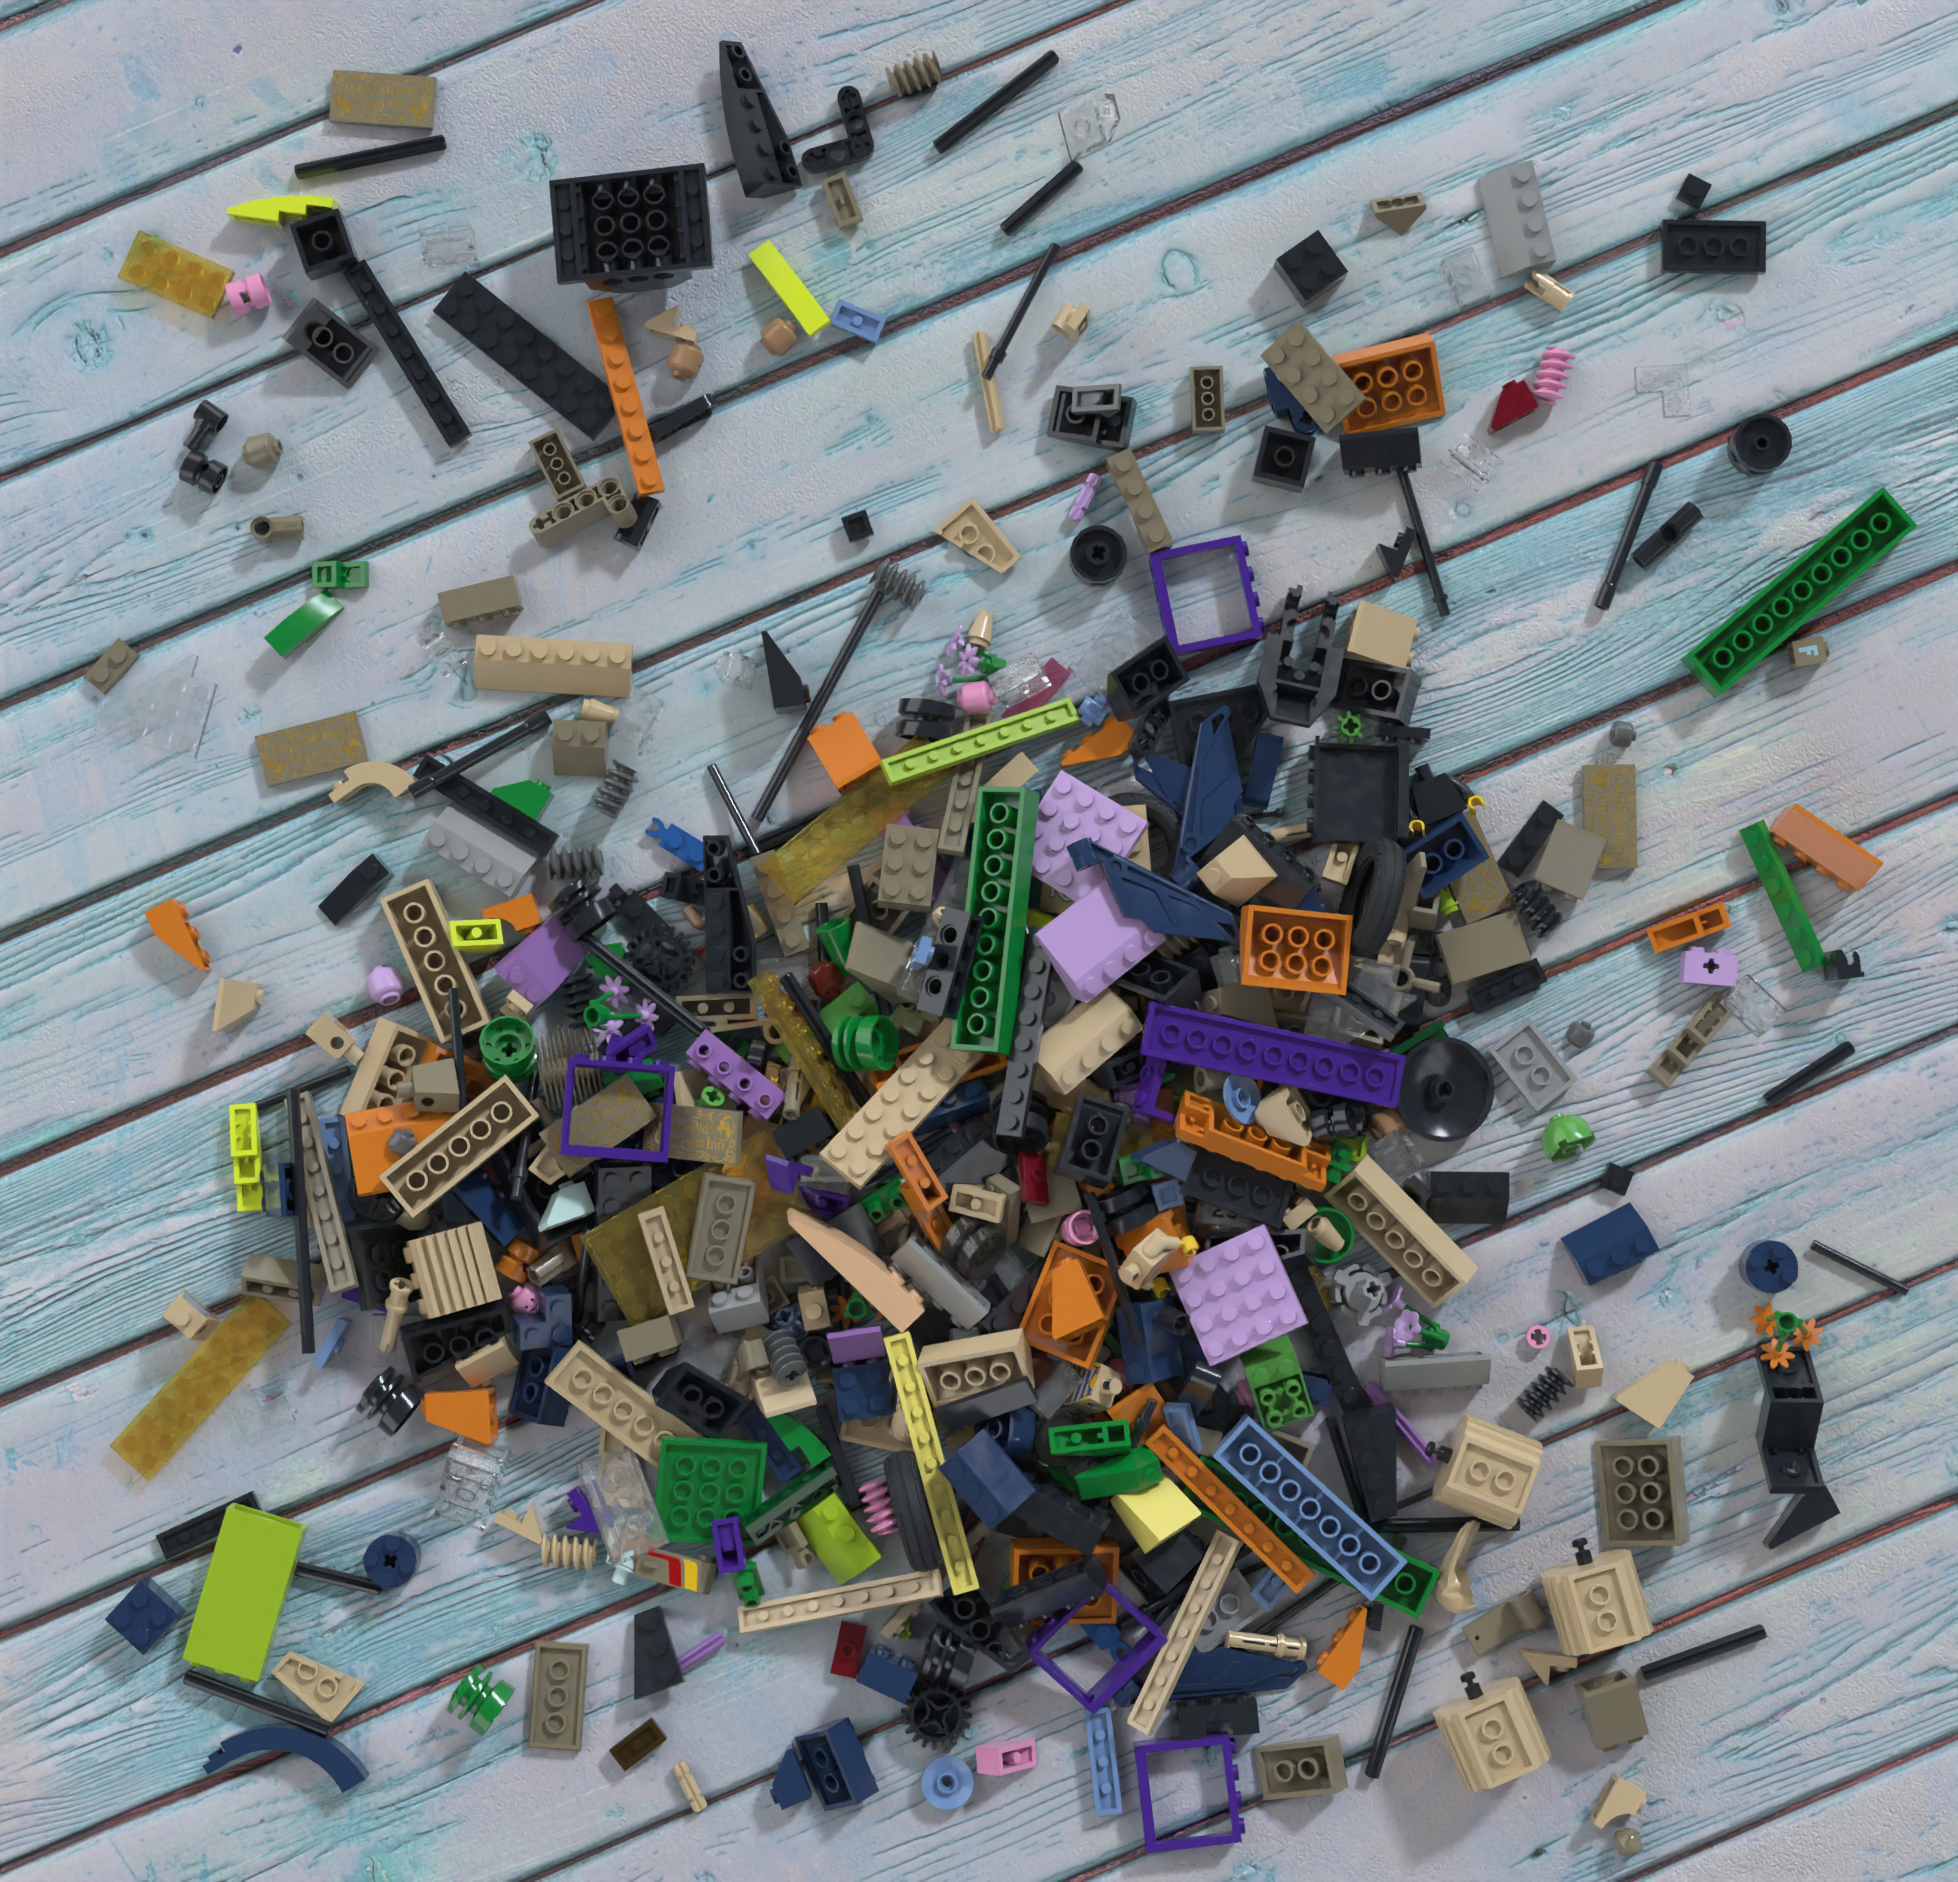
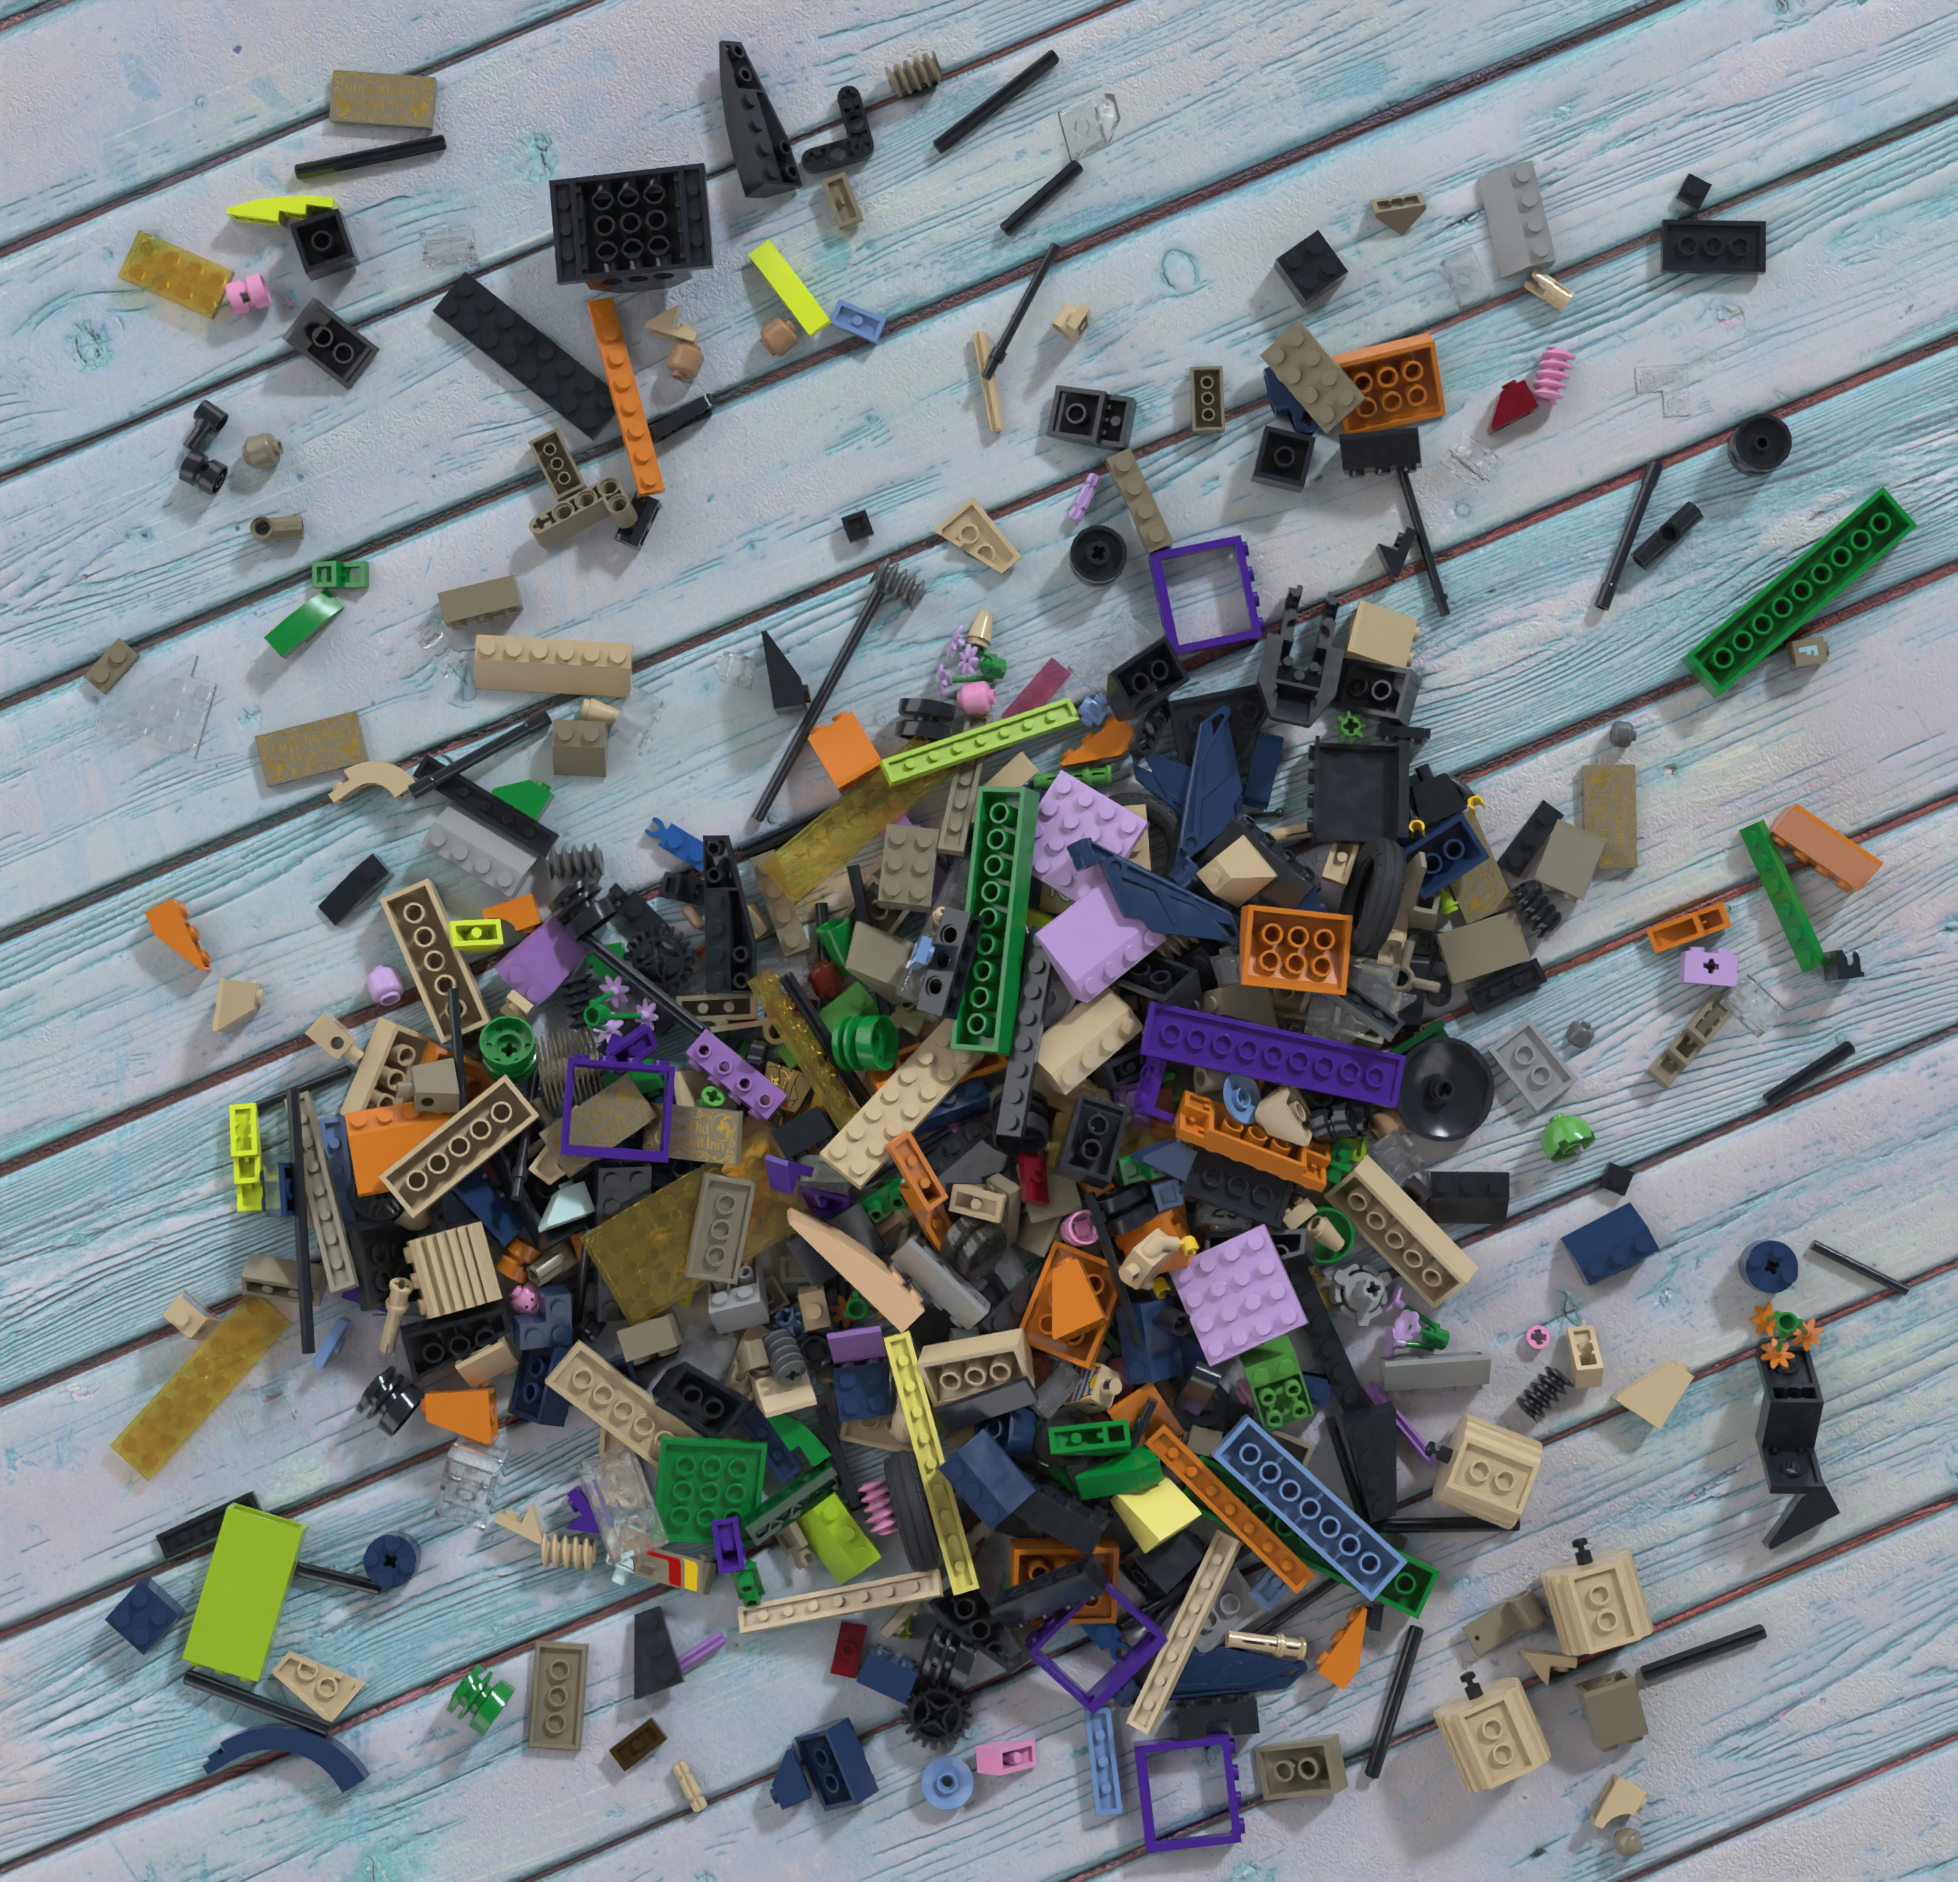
(402, 1141): dark grey piece -> none
(407, 353): black plate -> none
(614, 789): dark grey piece -> none
(665, 1260): tan plate -> none
(734, 810): black bar -> none
(793, 1090): dark tan pin -> none
(1019, 680): clear hinge -> none
(1087, 775): none -> bright green pin
(1096, 399): dark grey slope -> none
(1182, 1424): medium blue plate -> none
(1453, 1581): tan hair -> none
(1642, 1491): dark tan slope -> none

